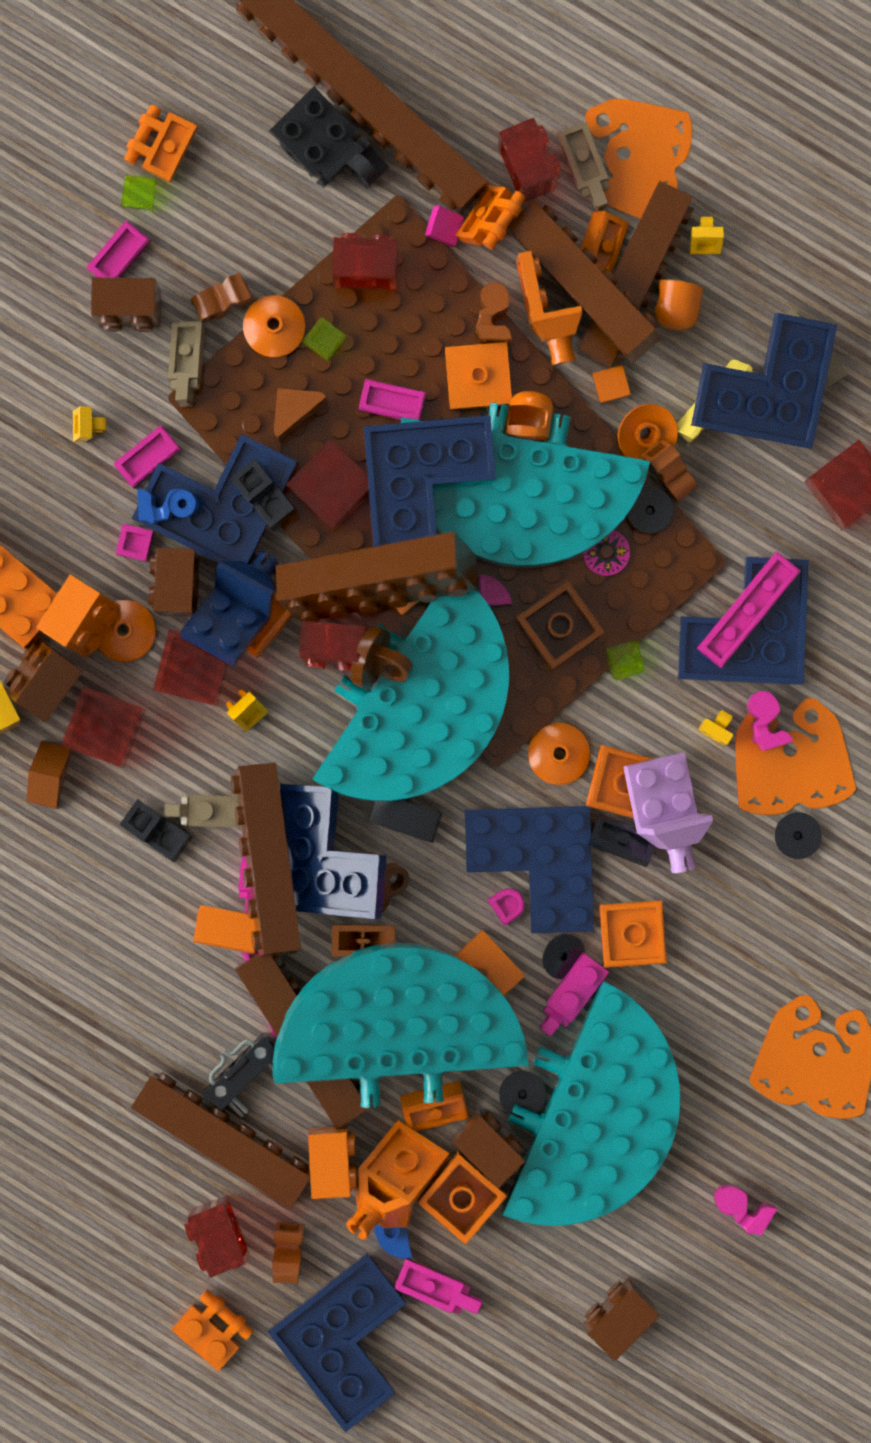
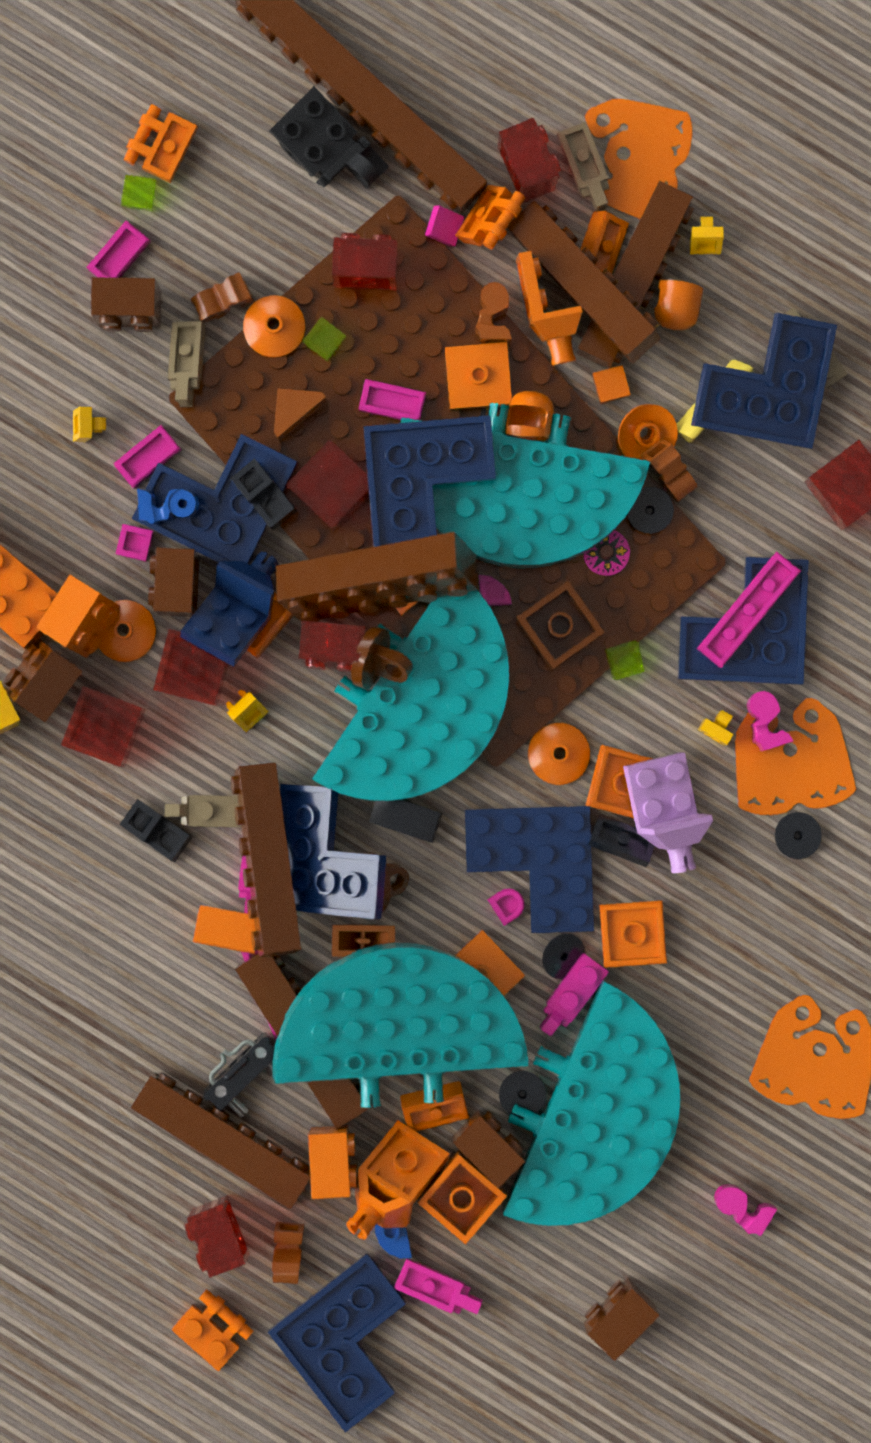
(47, 774): dark orange slope -> none

